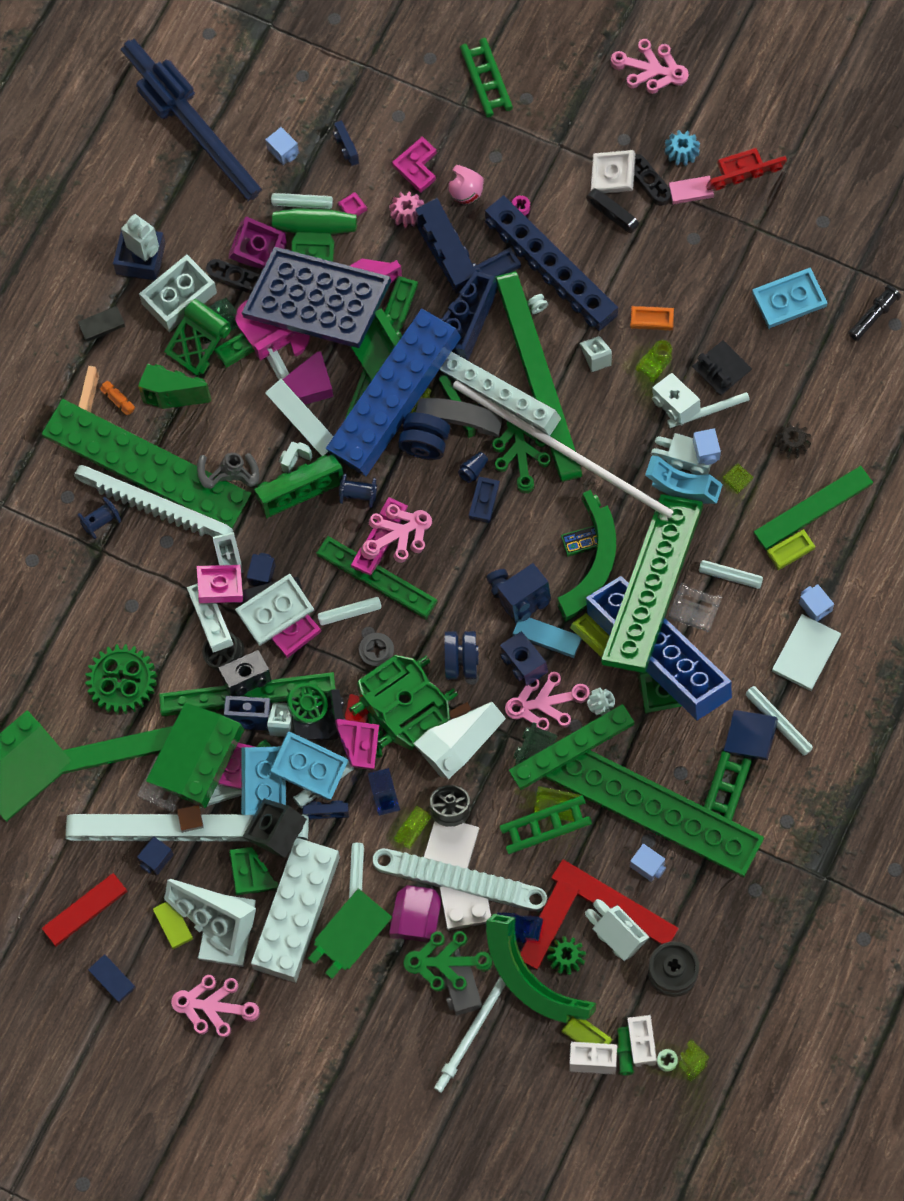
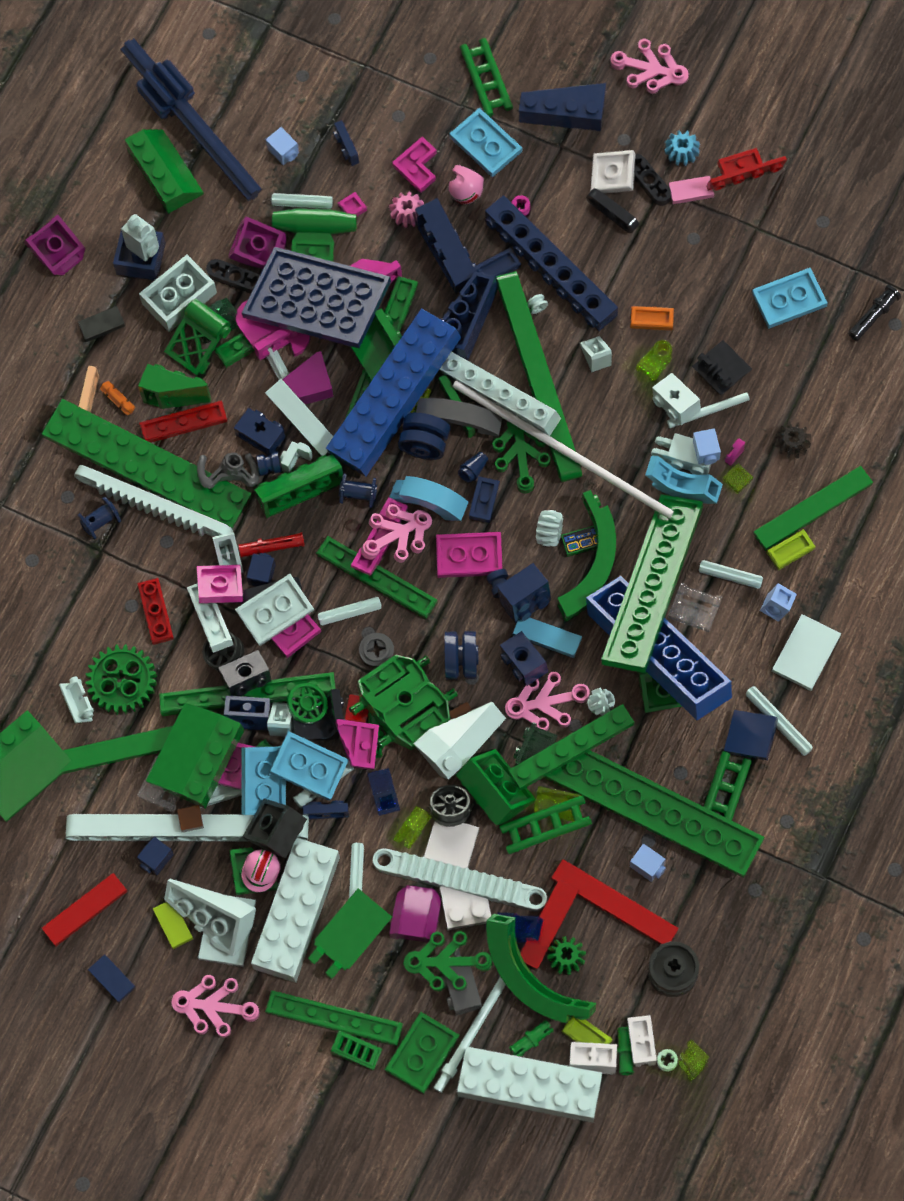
(56, 246): none -> magenta slope
(77, 704): none -> light aqua hinge
(158, 621): none -> red tile
(163, 168): none -> green slope
(183, 422): none -> red tile
(260, 868): none -> bright pink helmet
(264, 441): none -> dark blue brick
(269, 463): none -> dark blue wheel
(270, 545): none -> red pin
(334, 1018): none -> green tile
(359, 1043): none -> green slope
(422, 1052): none -> green tile
(430, 495): none -> medium azure arch
(468, 554): none -> dark pink tile
(485, 142): none -> medium azure plate
(493, 787): none -> green slope
(529, 1084): none -> light aqua brick
(531, 1039): none -> green pin
(549, 528): none -> light aqua gear
(565, 107): none -> dark blue wedge
(591, 633): lime tile -> none
(616, 929): light aqua hinge -> none
(736, 452): none -> dark pink tile
(778, 602): none -> light blue brick
(816, 602): light blue brick -> none

